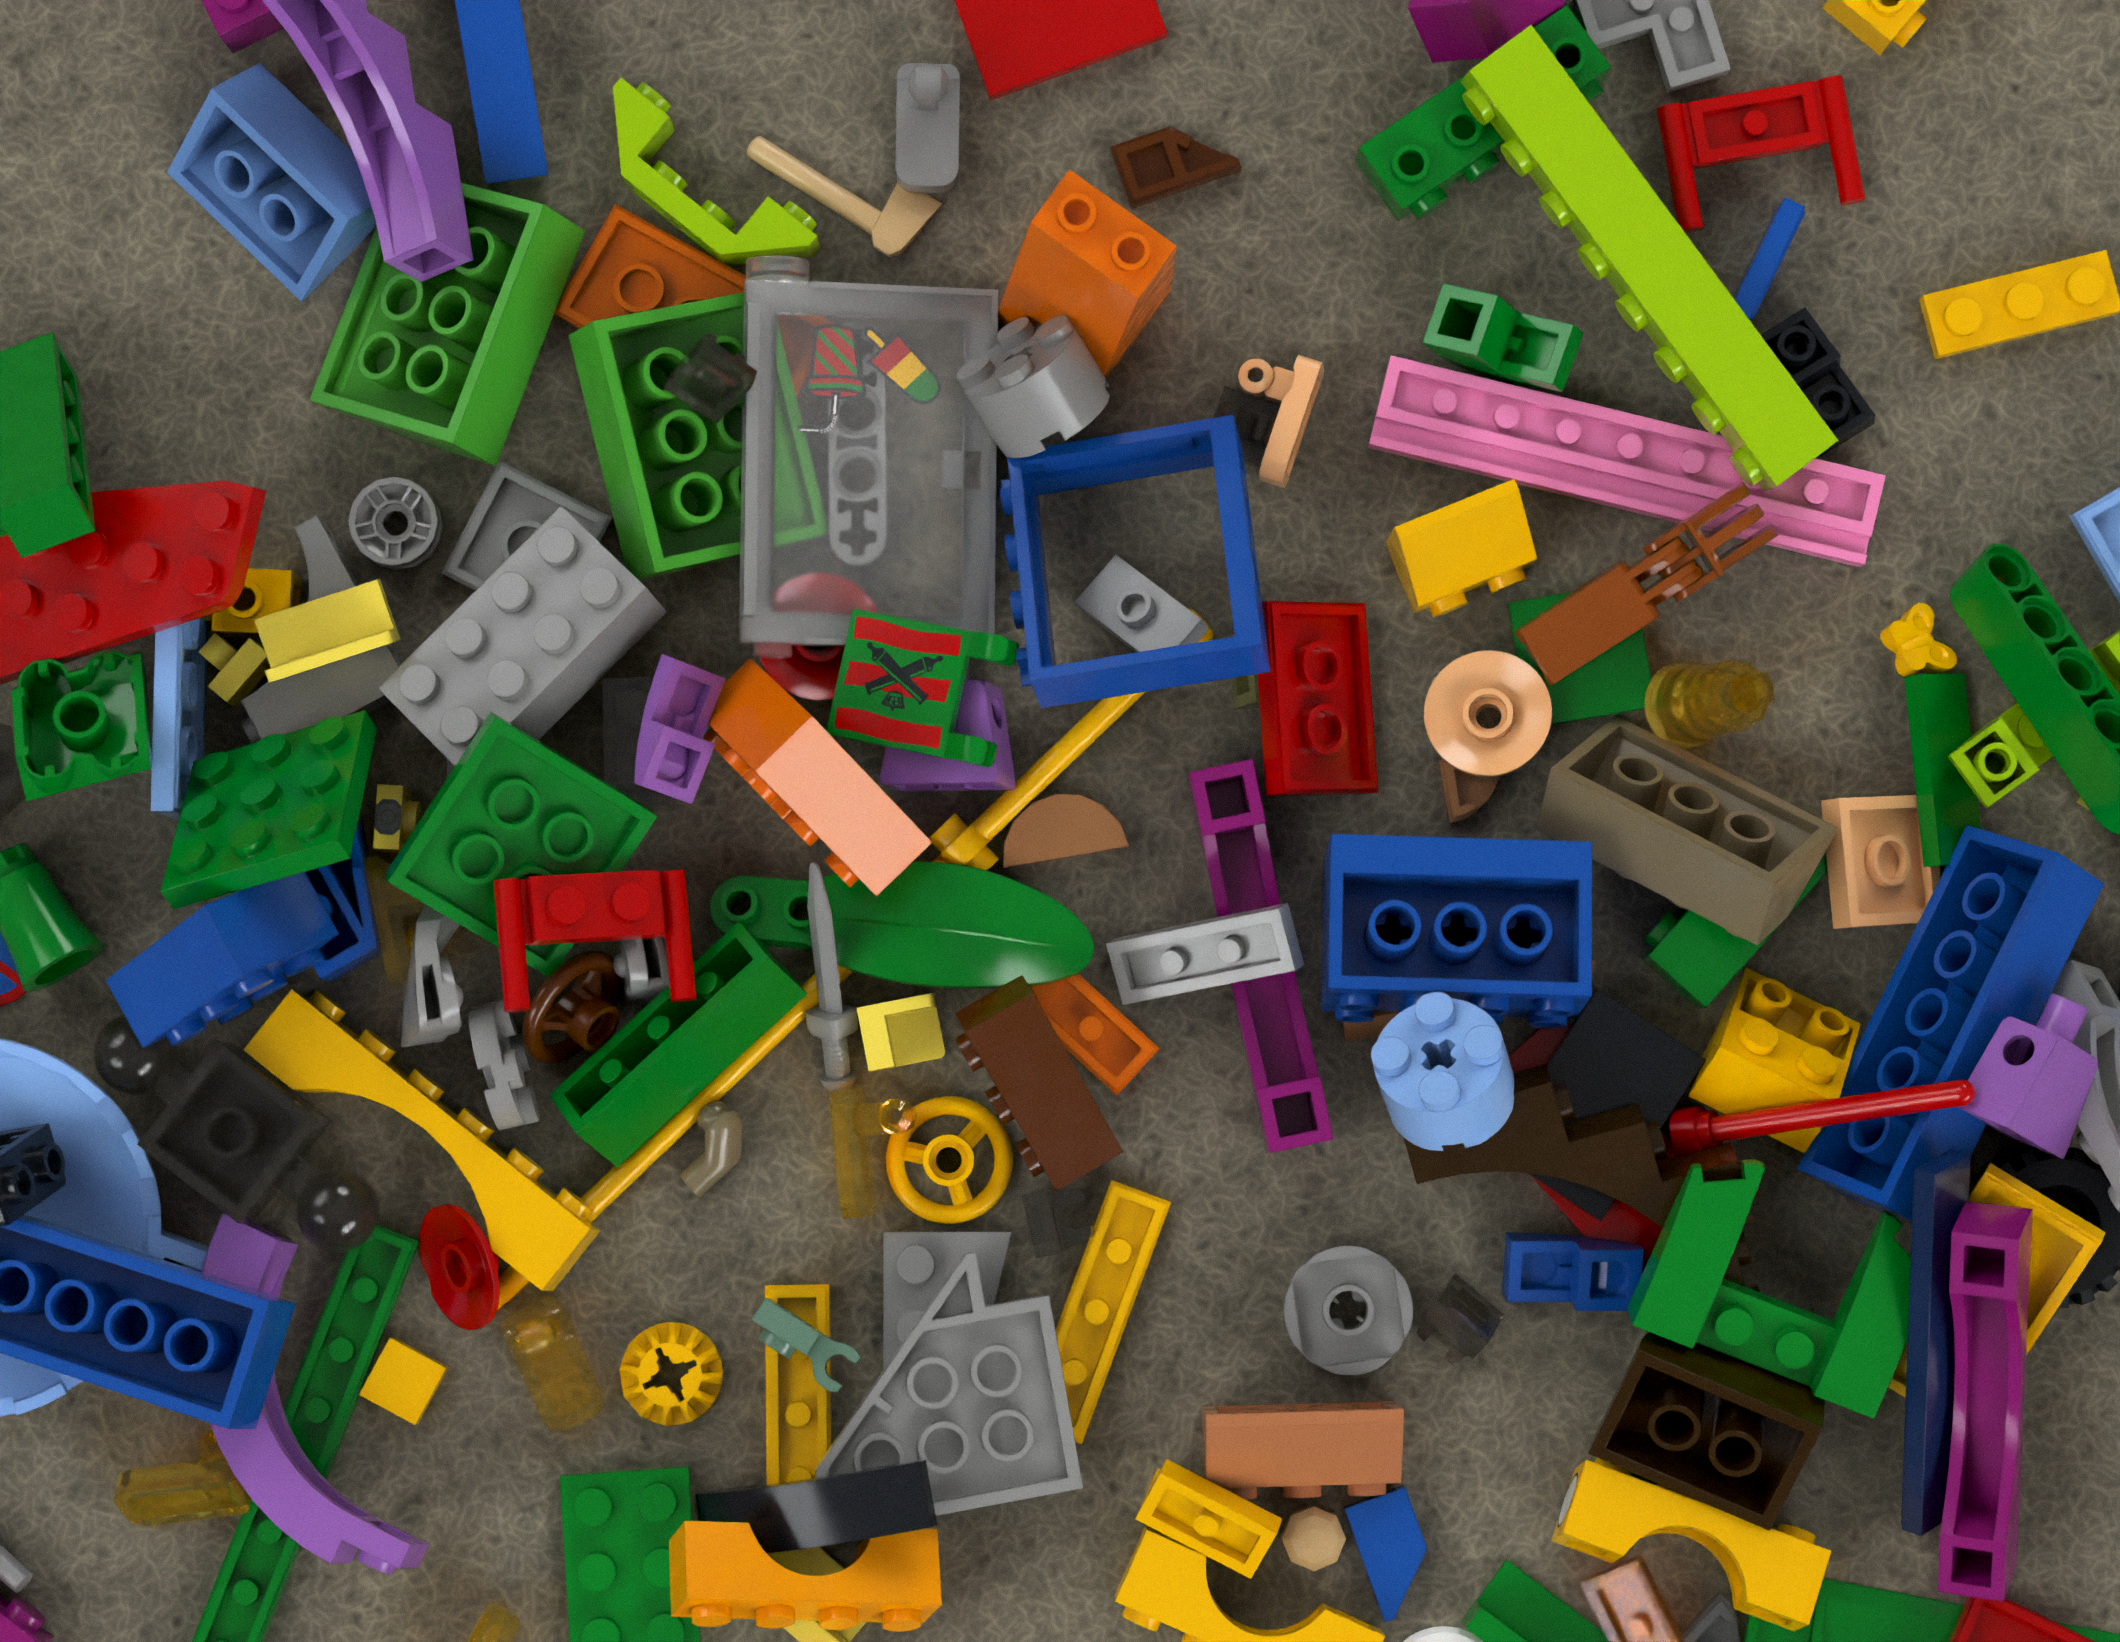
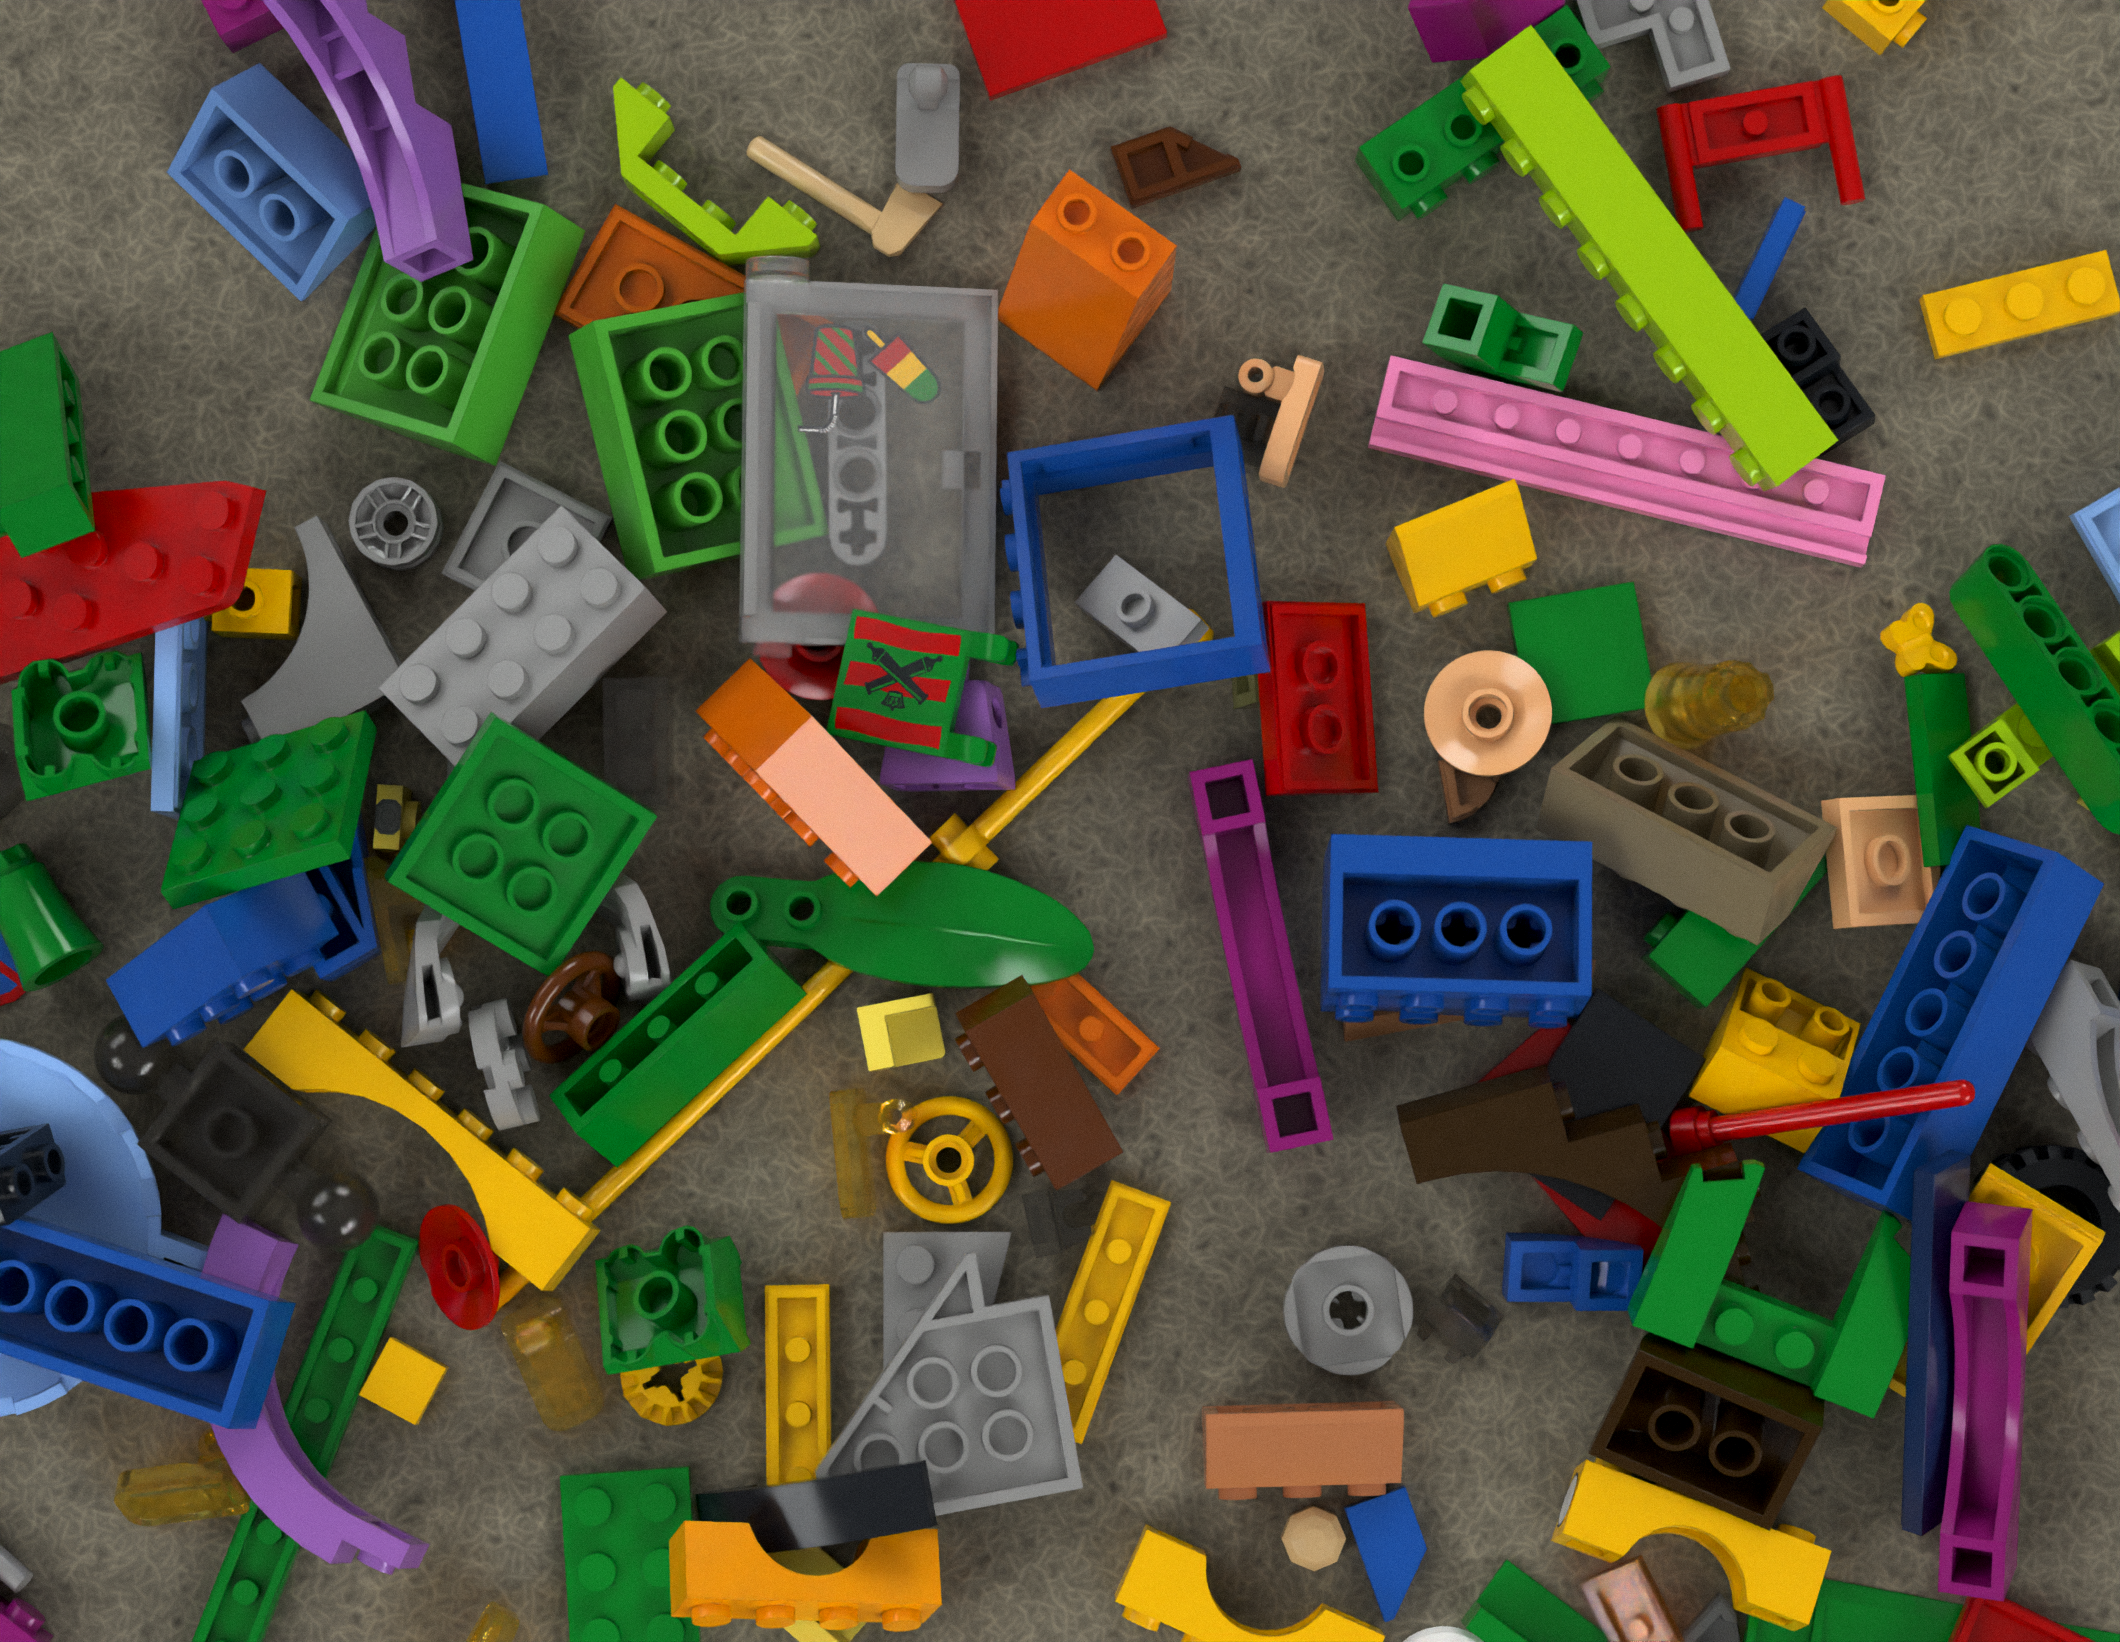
(239, 669): light yellow tile -> none
(326, 630): light yellow panel -> none
(592, 910): red plate -> none
(670, 1302): none -> green slope
(675, 717): medium lavender slope -> none
(711, 378): clear smoke tile -> none
(722, 1147): dark tan arm -> none
(788, 1332): sand green plate -> none
(830, 1018): light grey sword -> none
(1035, 385): light grey brick -> none
(1061, 829): medium nougat tile -> none
(1205, 954): light grey plate -> none
(1208, 1518): yellow panel -> none
(1444, 1073): light blue brick -> none
(1616, 603): dark orange arm -> none
(2035, 1078): medium lavender torso -> none

